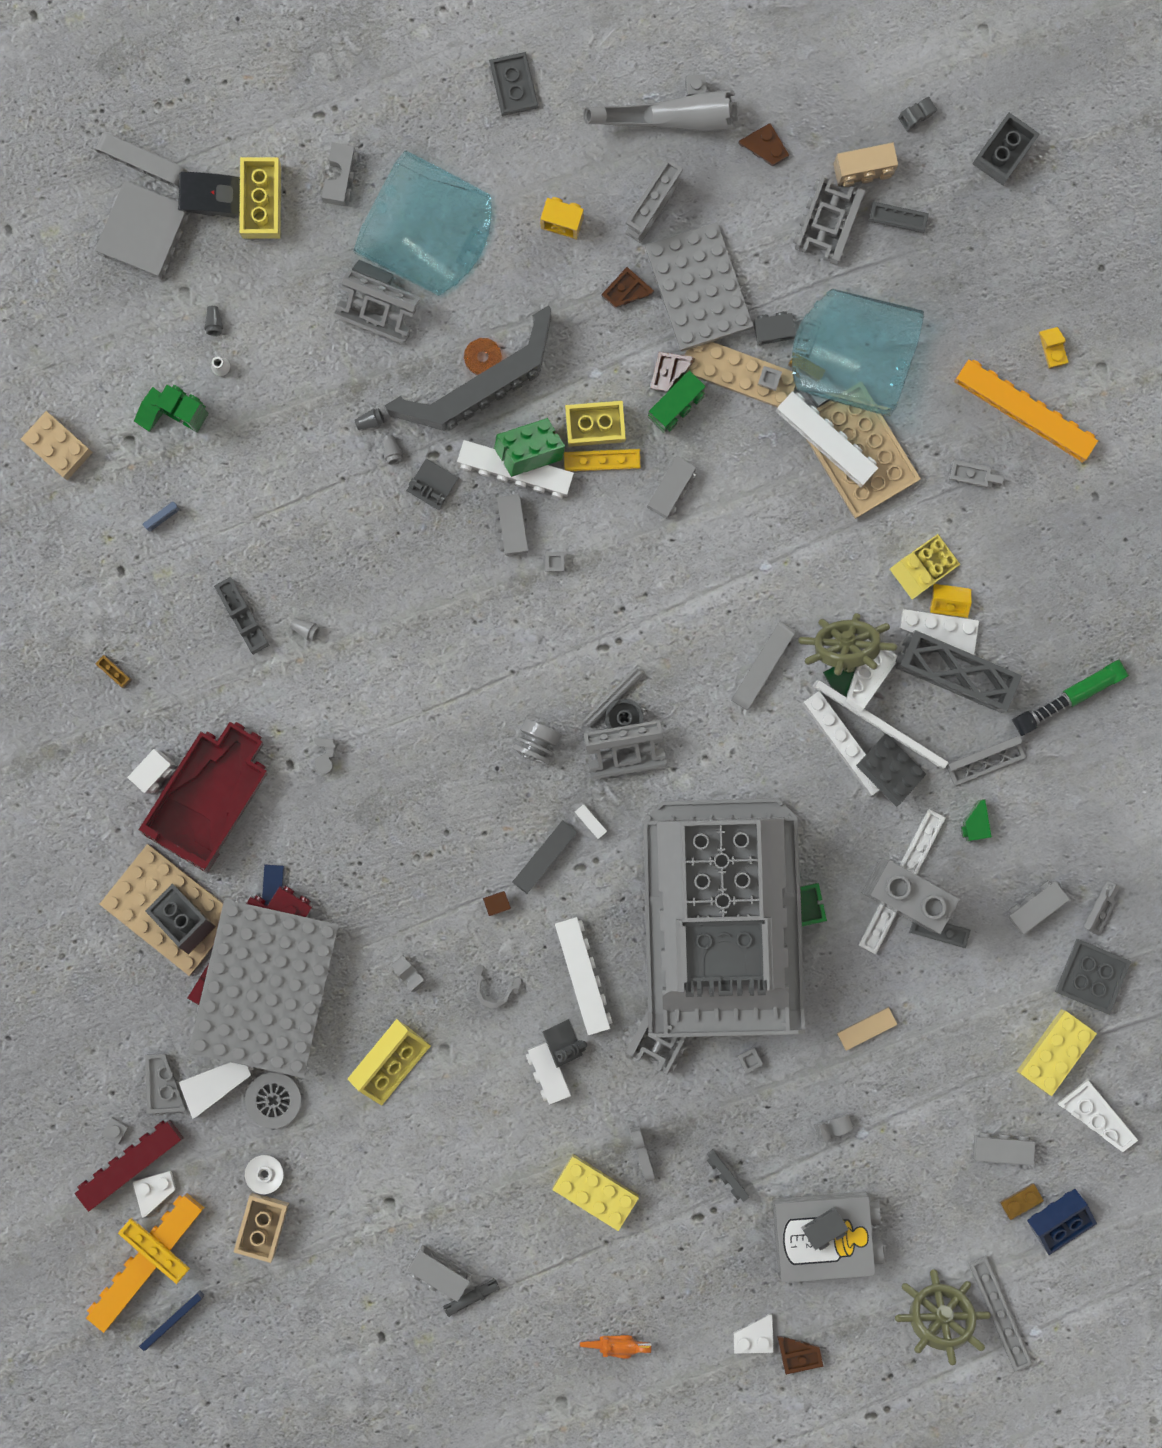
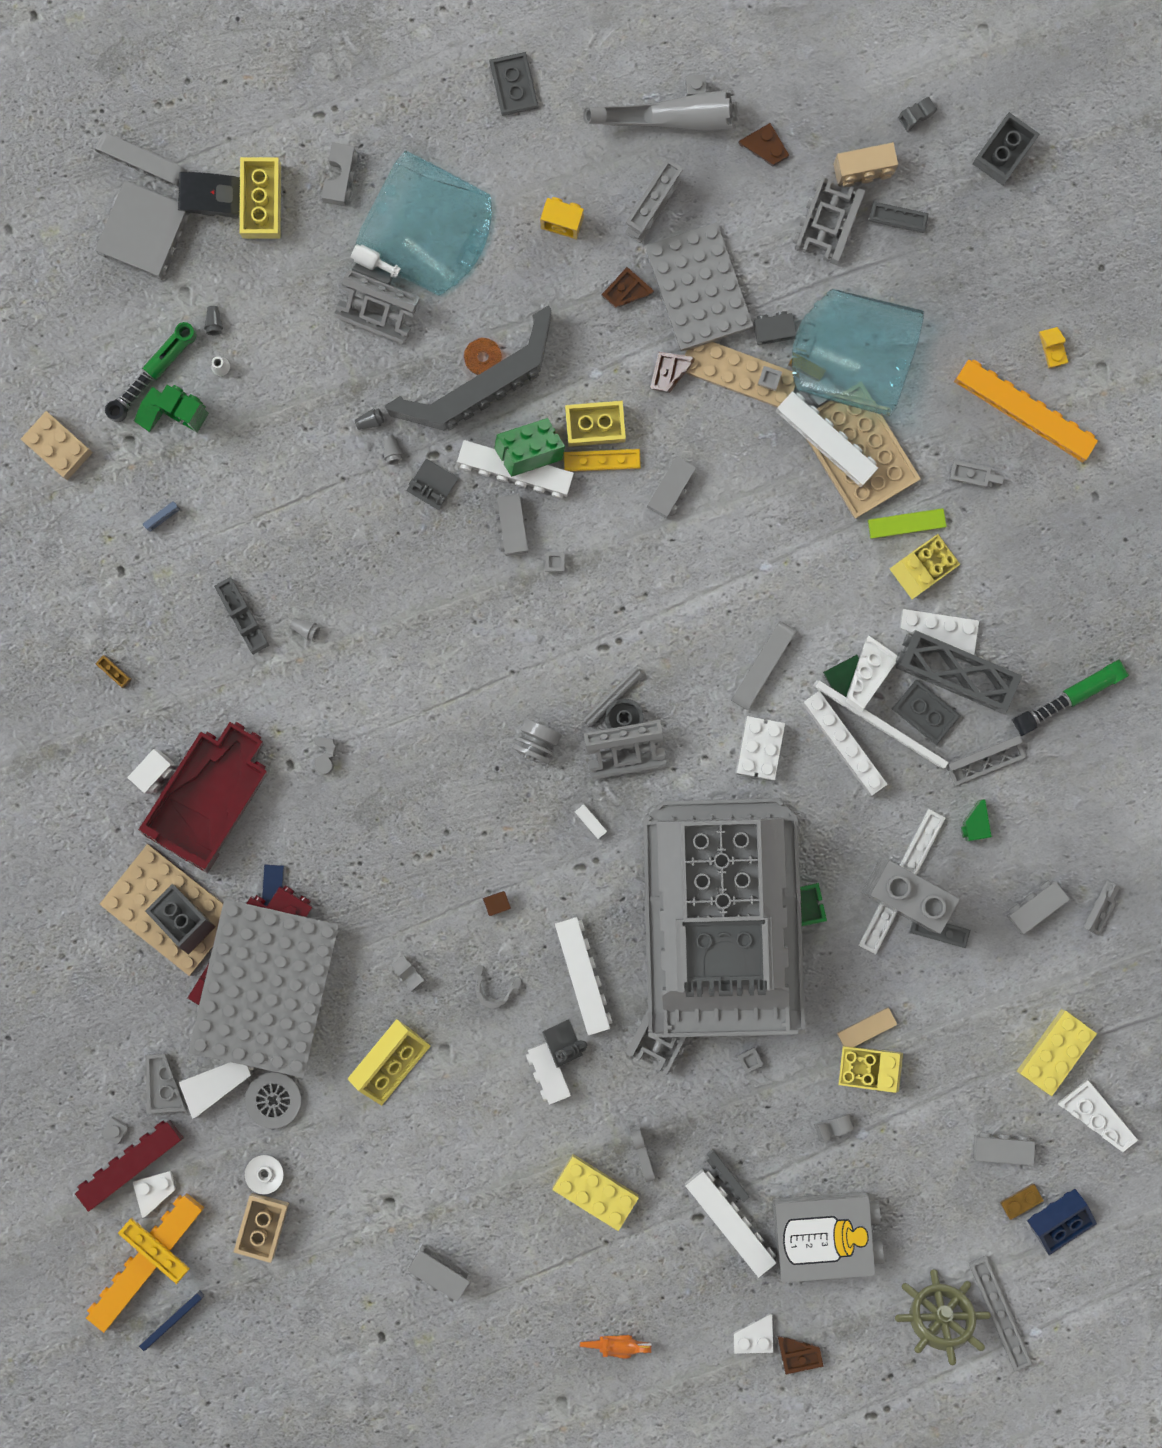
(152, 370): none -> piece
(371, 259): none -> white piece
(471, 1297): dark grey pin -> none
(544, 857): dark grey slope -> none
(677, 402): green piece -> none
(730, 1222): none -> white brick
(760, 748): none -> white piece
(825, 1228): dark grey brick -> none
(847, 644): olive piece -> none
(870, 1069): none -> light yellow slope
(891, 770): dark grey plate -> none
(906, 523): none -> lime tile
(926, 712): none -> dark grey tile
(951, 600): yellow panel -> none
(1093, 976): dark grey plate -> none

